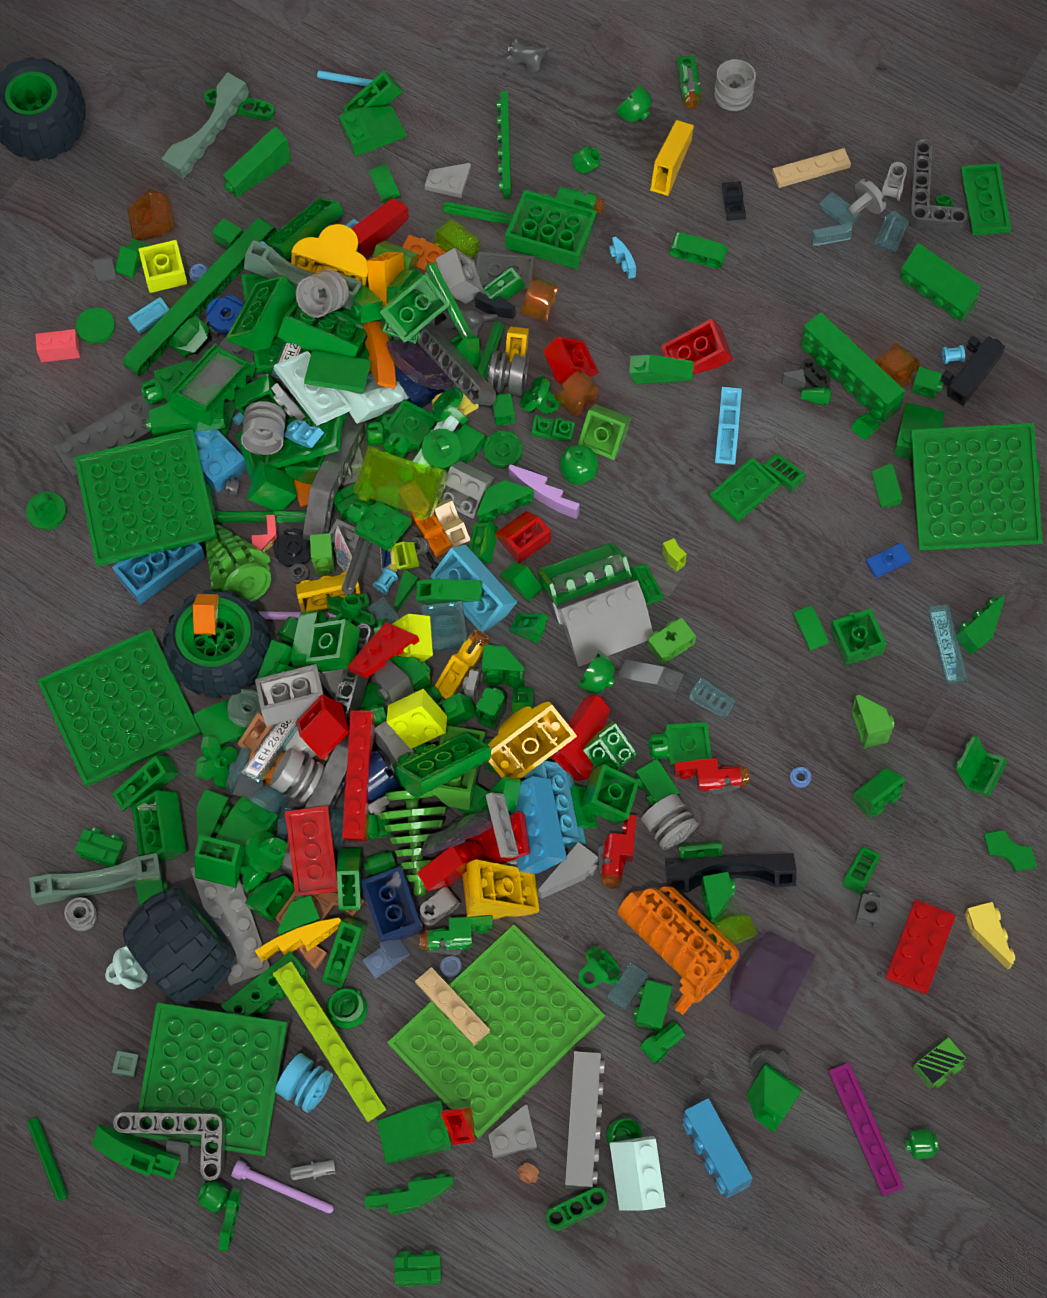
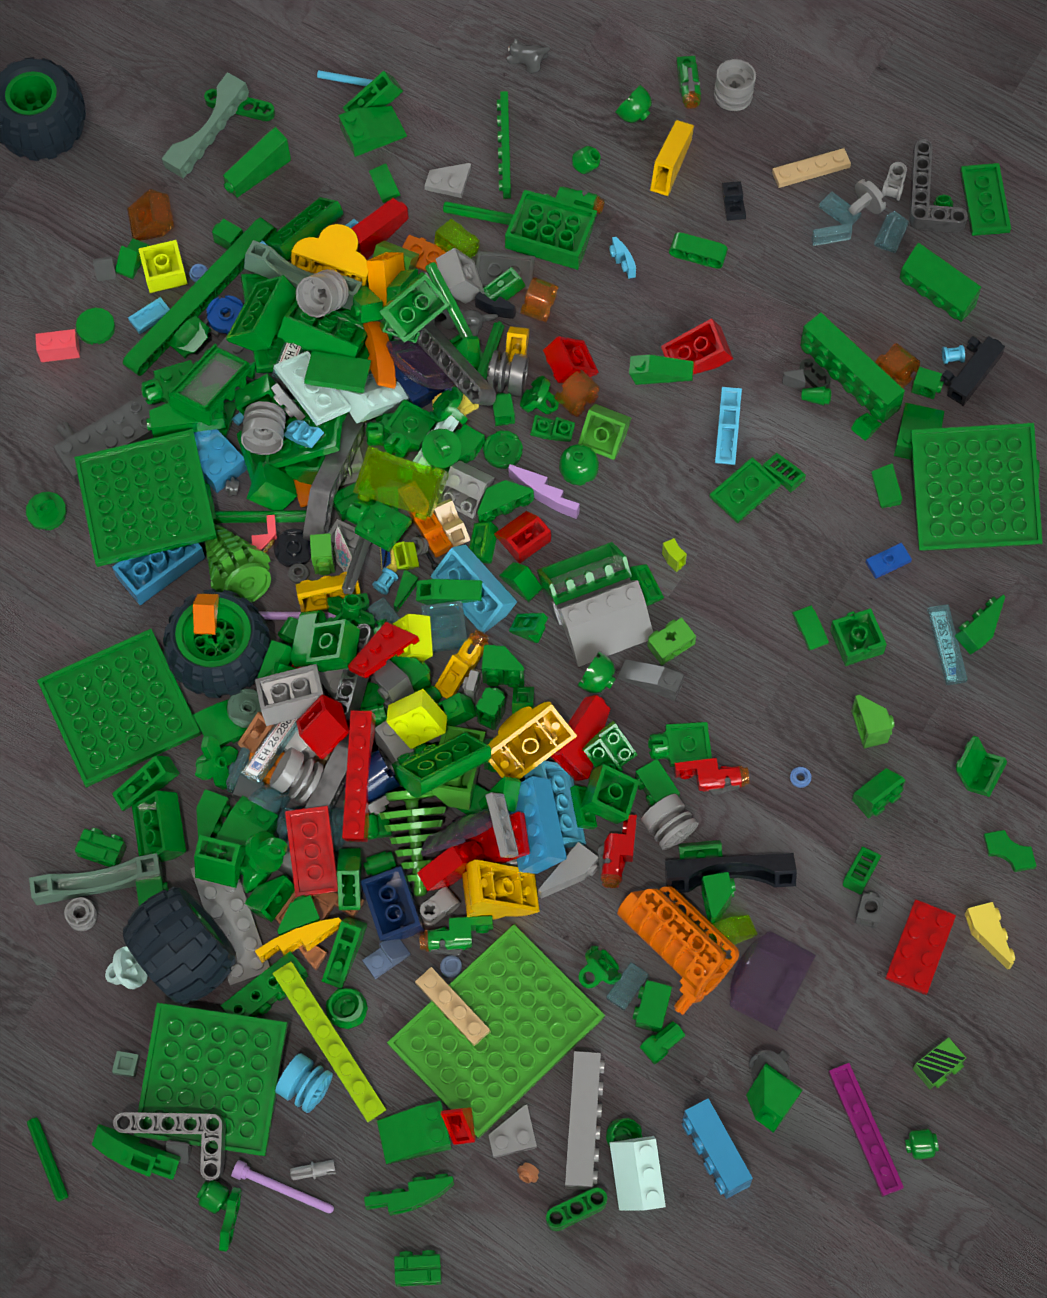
(709, 688): clear light blue slope -> none

